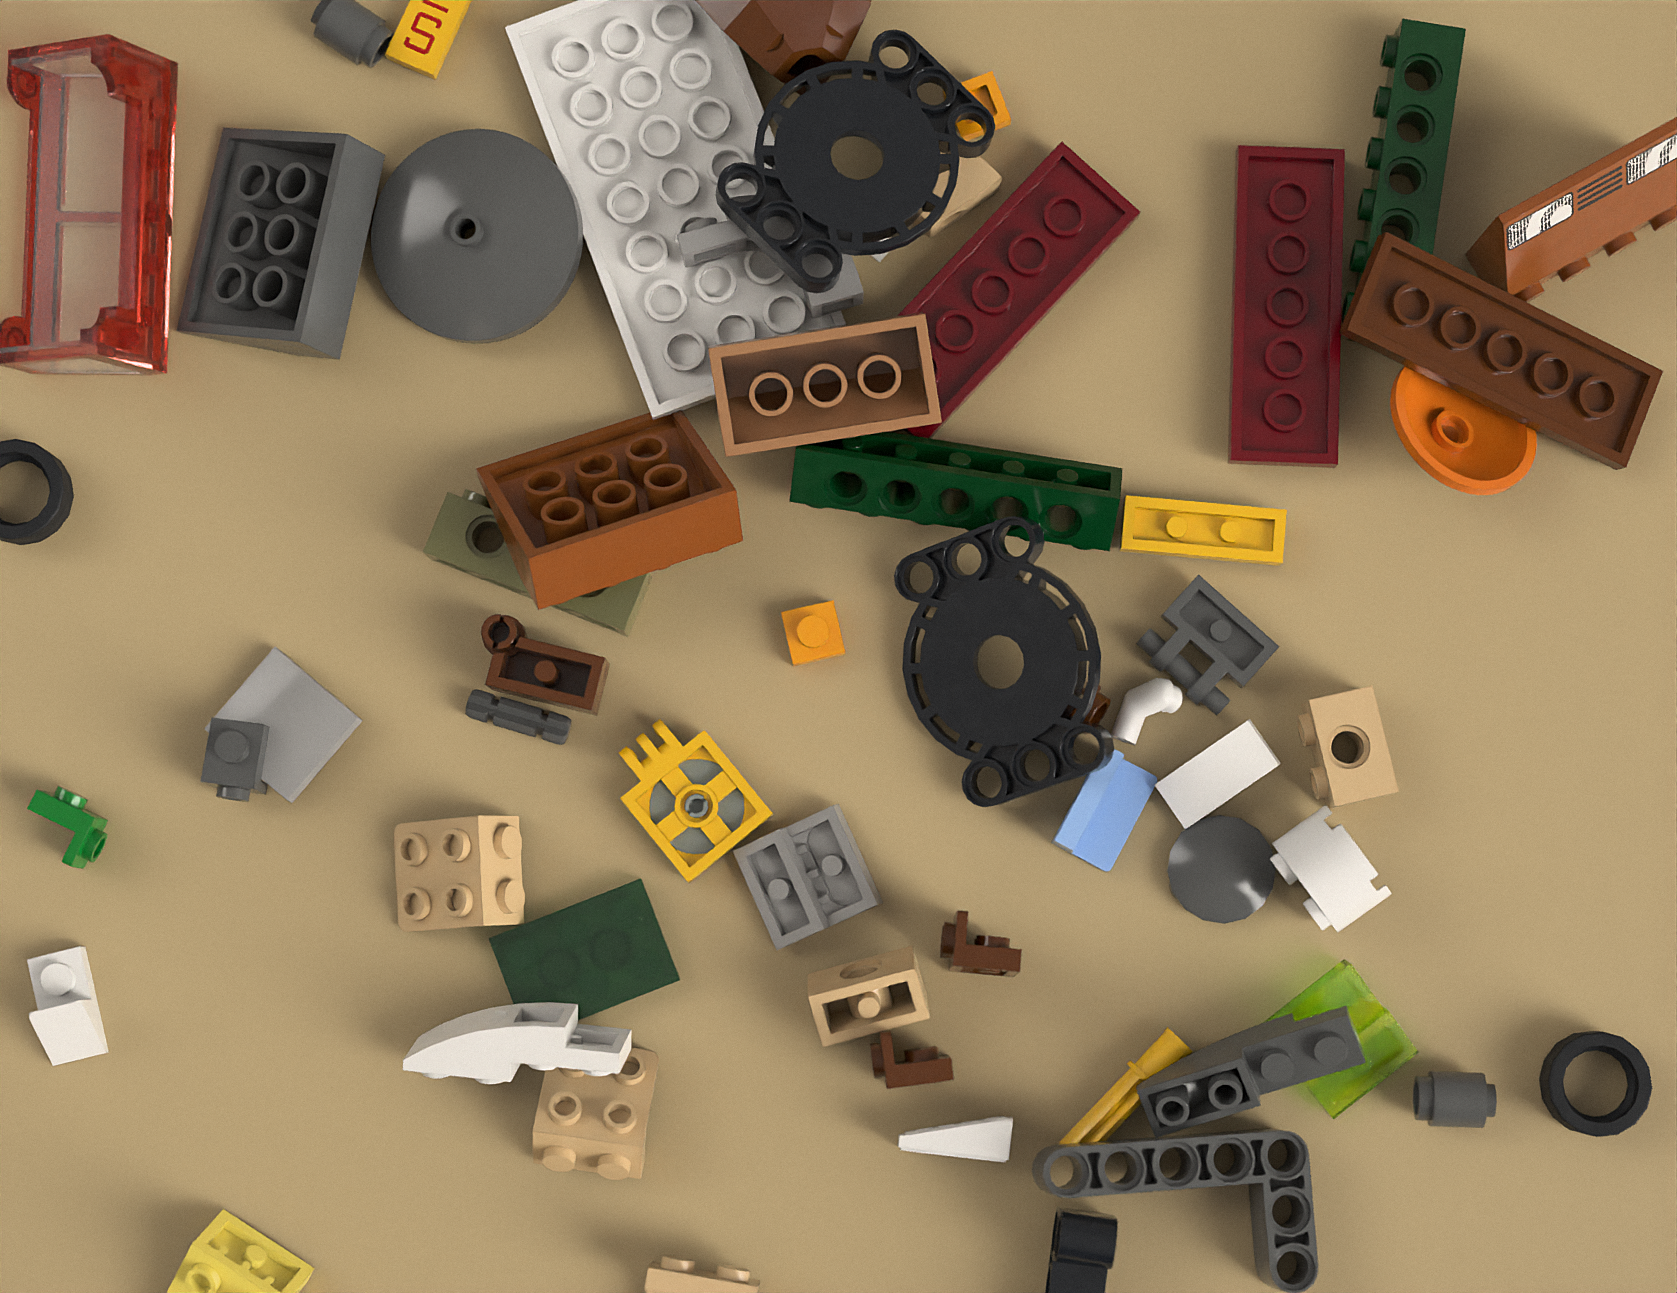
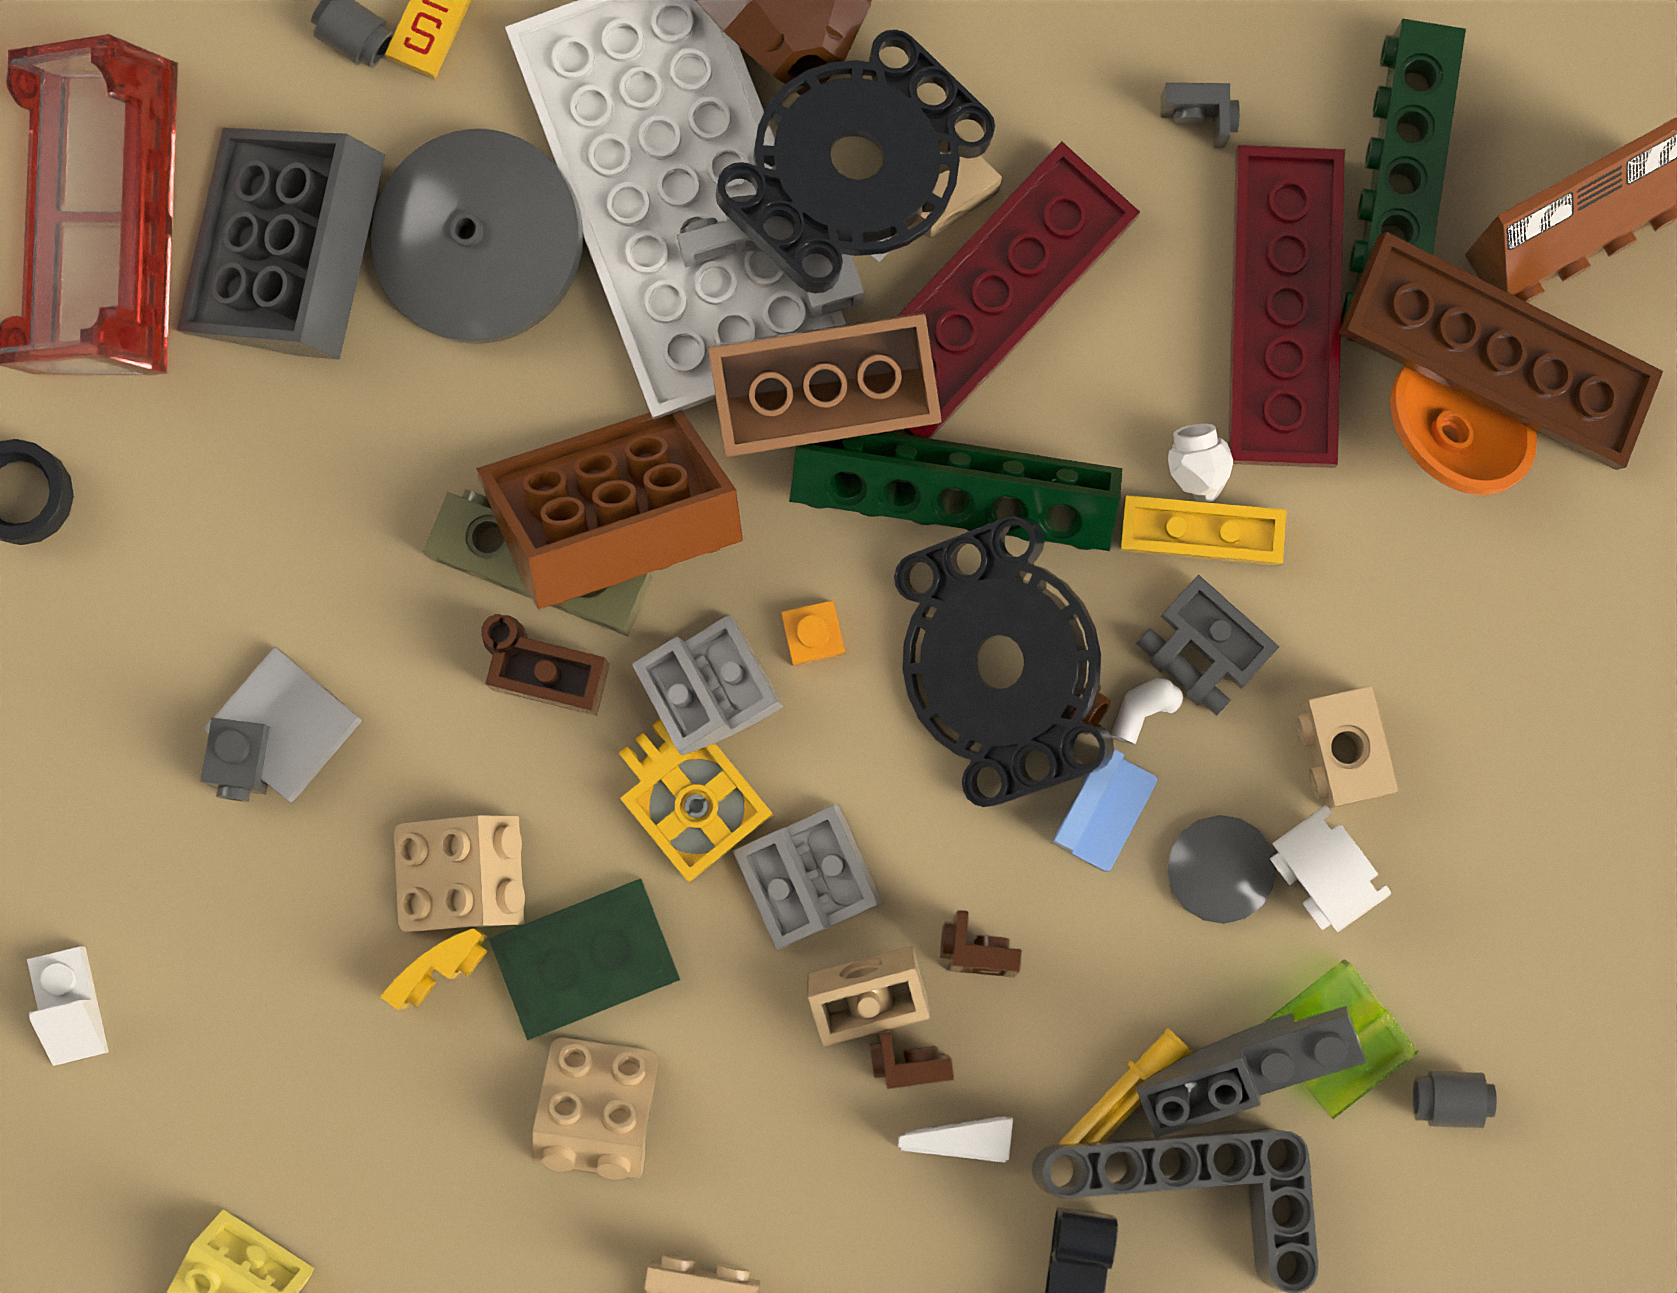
(68, 811): green bracket -> none
(450, 957): none -> yellow slope
(498, 1039): white slope -> none
(518, 717): dark grey axle -> none
(707, 686): none -> light grey slope
(987, 92): light orange plate -> none
(1197, 101): none -> dark grey bracket
(1200, 461): none -> white rock
(1217, 774): white slope -> none
(1637, 1076): black tyre -> none

